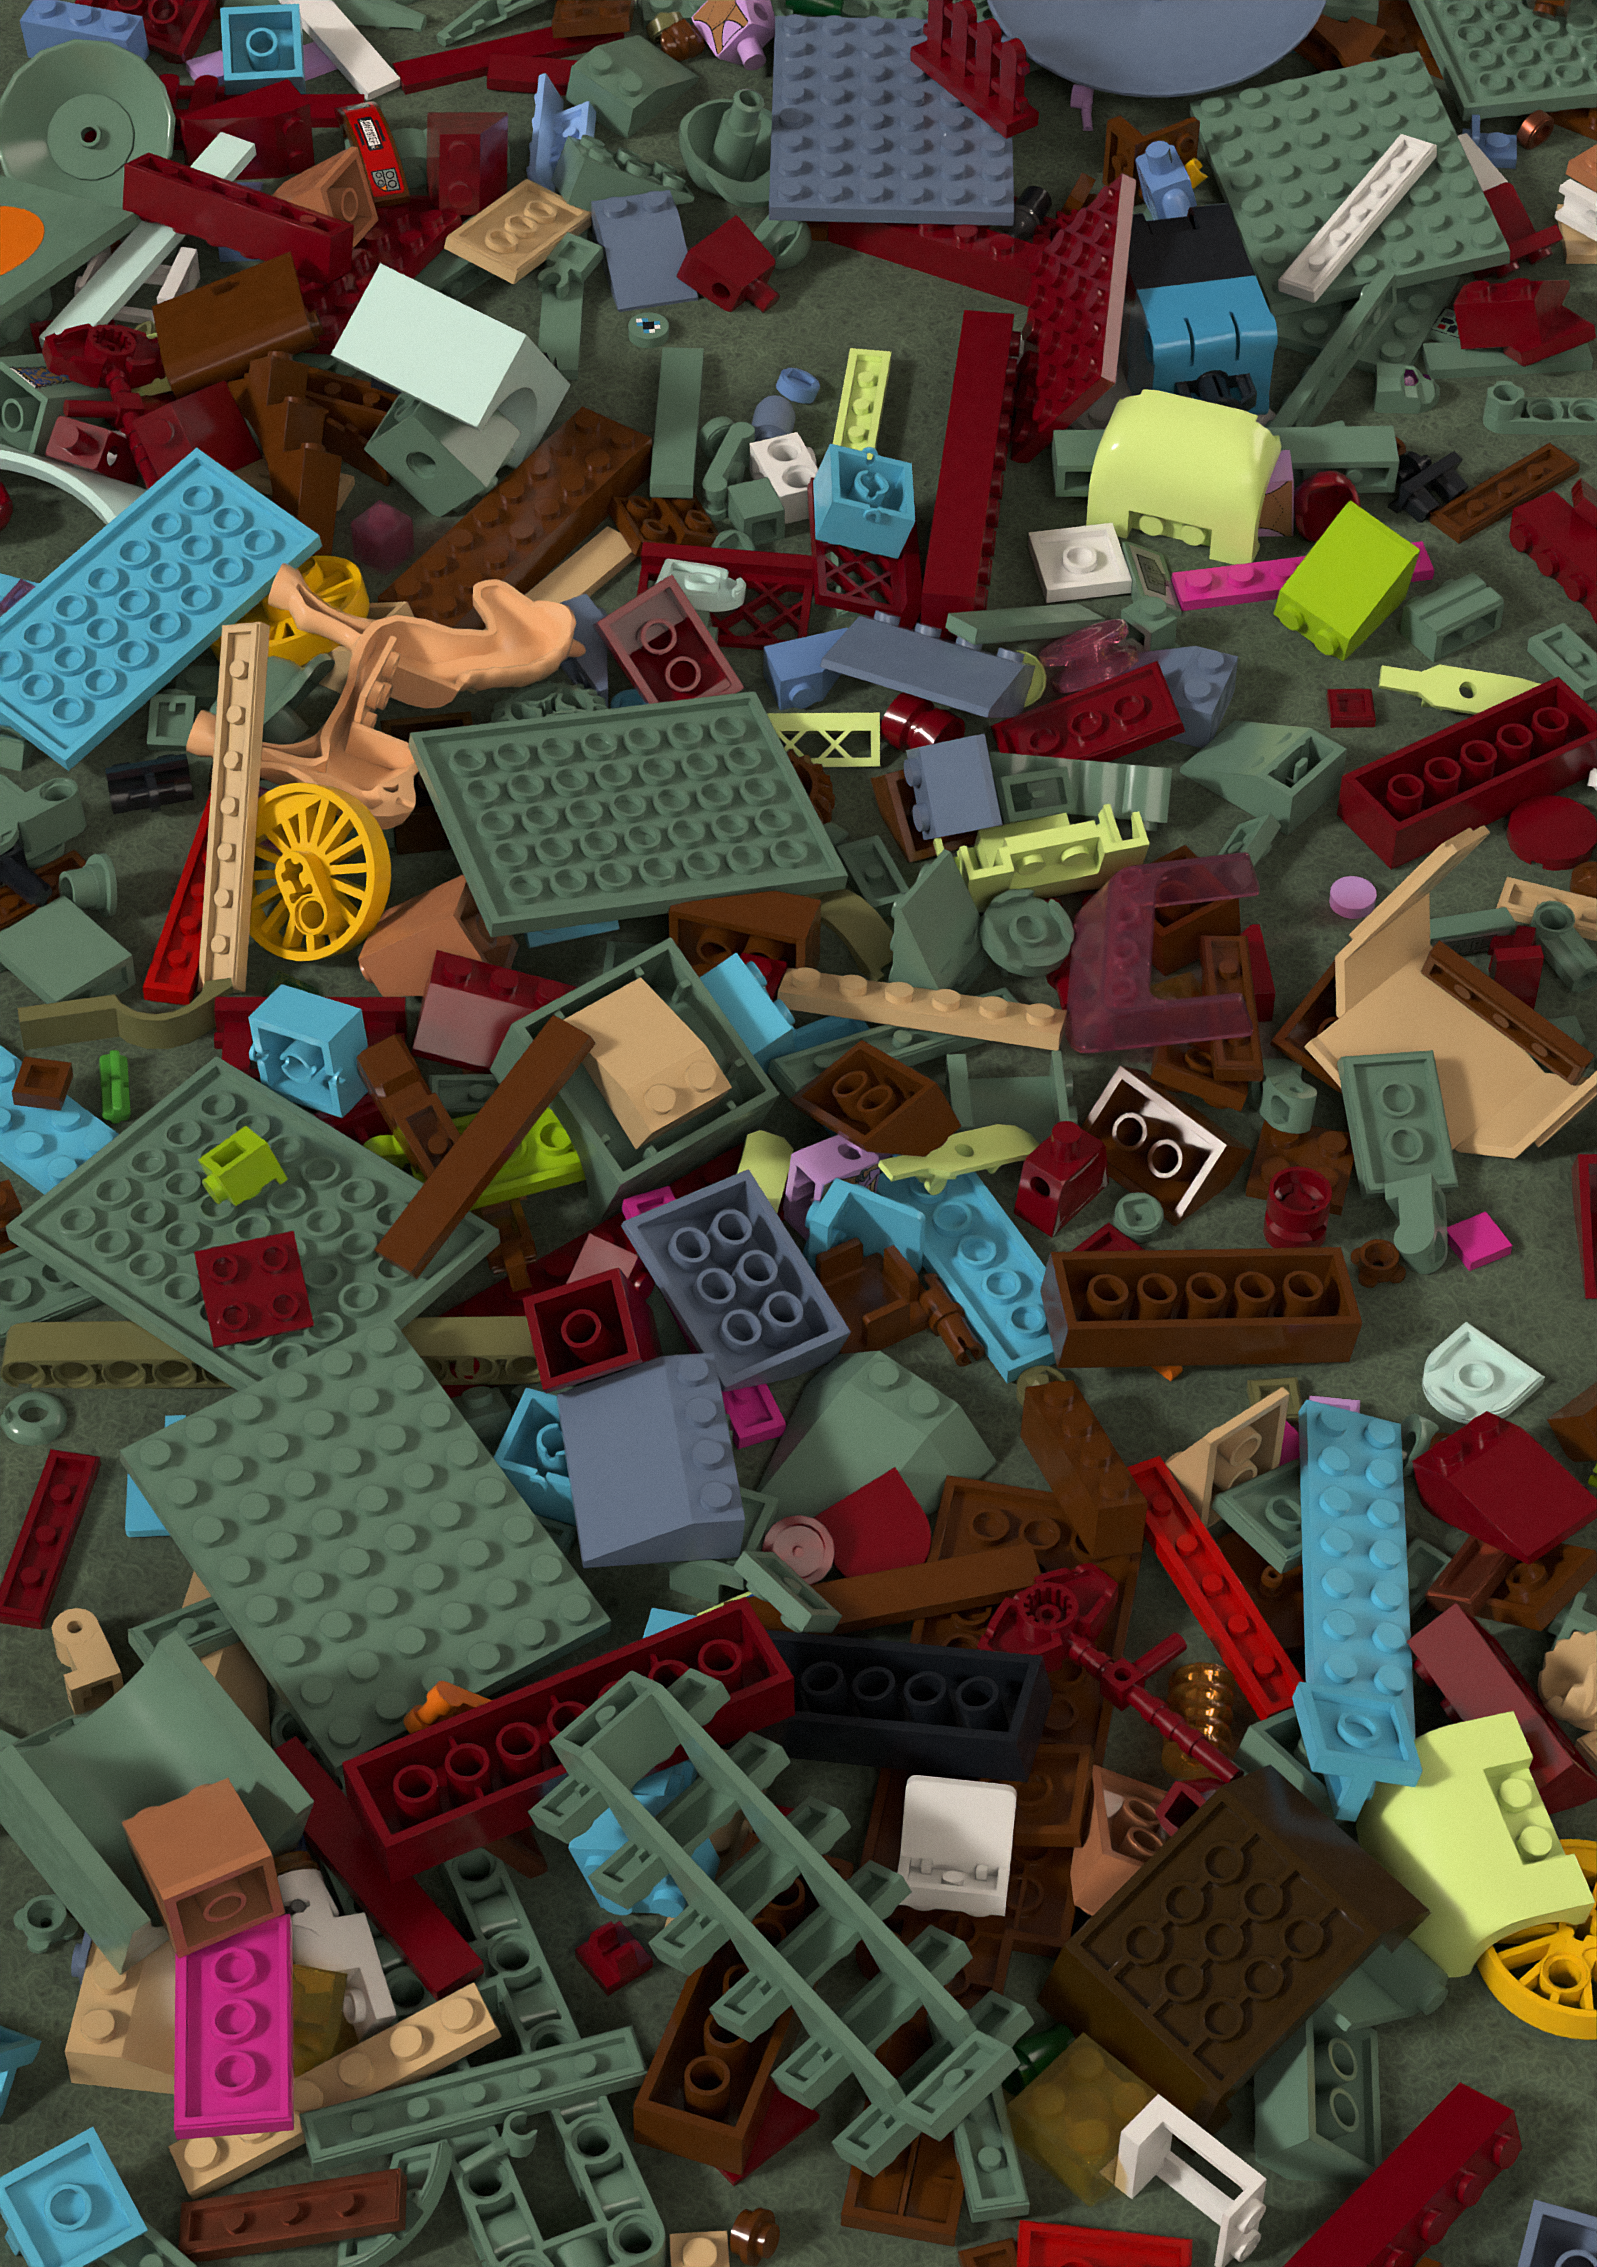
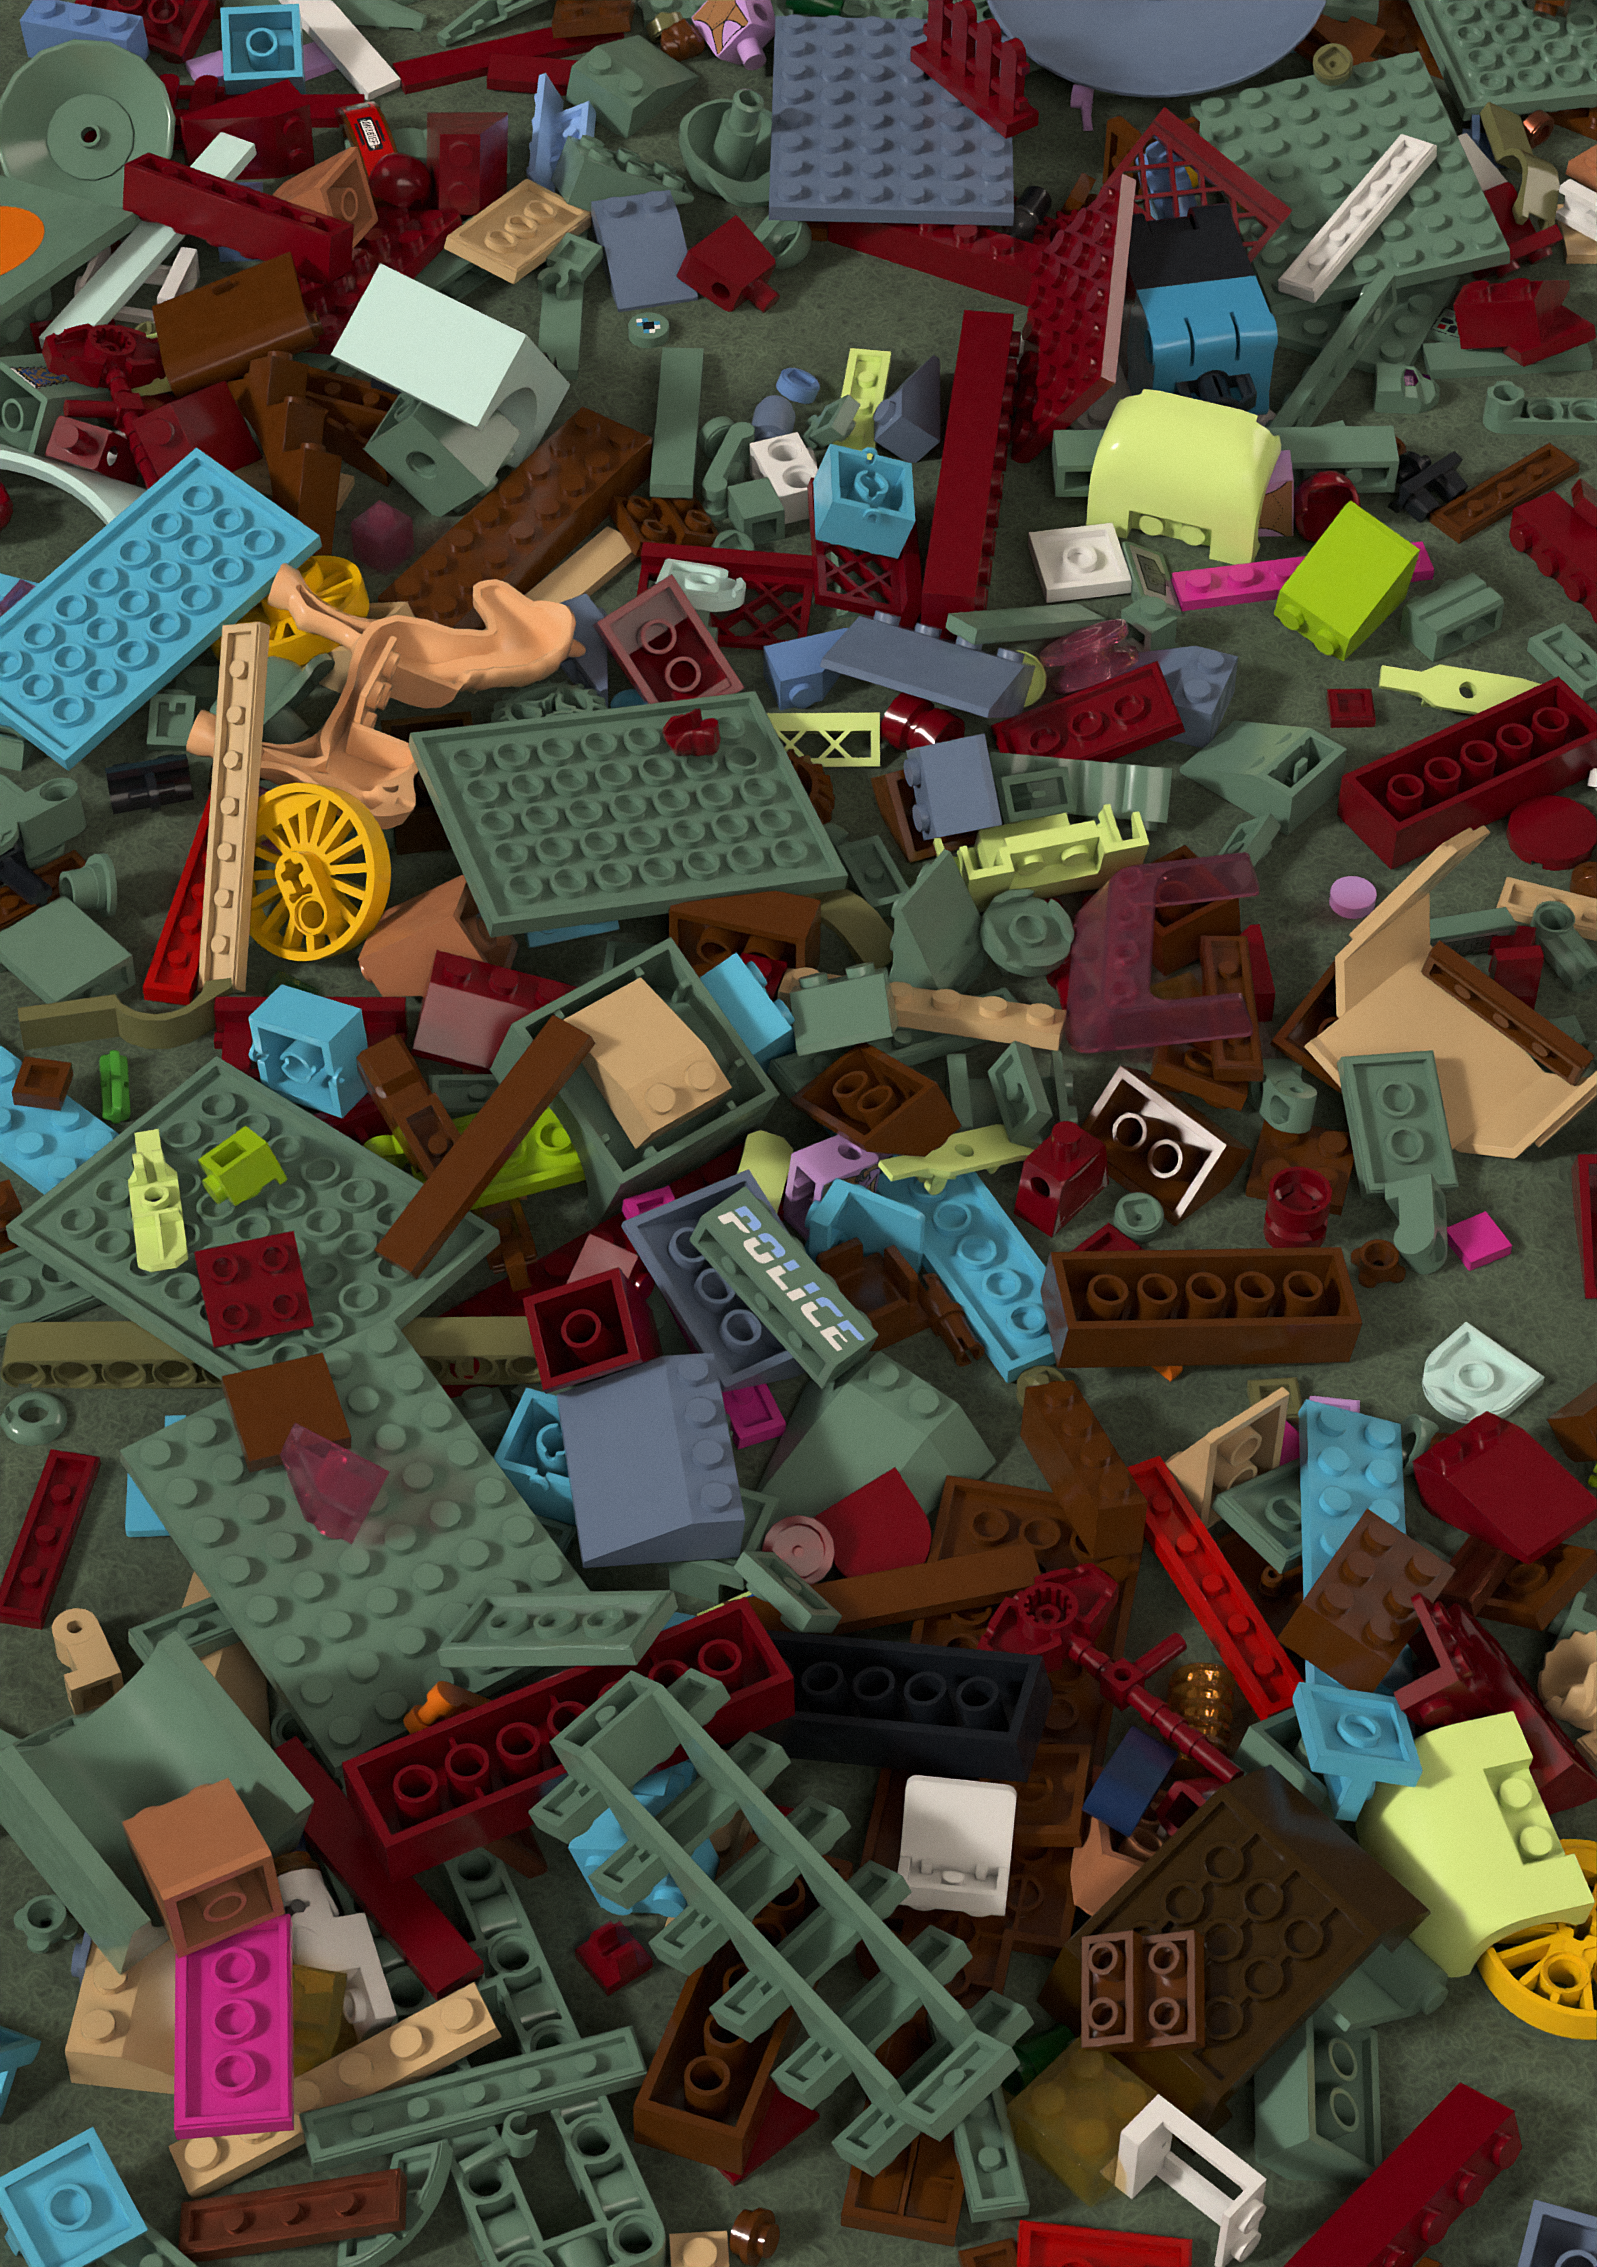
(156, 1224): none -> yellowish green piece
(277, 1396): none -> reddish brown tile
(330, 1483): none -> clear pink slope
(401, 180): none -> dark red hair
(558, 1629): none -> sand green tile
(692, 735): none -> dark red arm
(784, 1286): none -> sand green brick
(833, 424): none -> sand green plate
(842, 1009): none -> sand green slope
(911, 416): none -> sand blue slope
(1021, 1096): none -> sand green panel
(1130, 1781): none -> dark blue beam
(1142, 1992): none -> reddish brown slope
(1210, 166): none -> dark red fence
(1332, 64): none -> olive tile
(1362, 1604): none -> reddish brown brick
(1454, 1690): none -> dark red bracket
(1512, 149): none -> olive piece

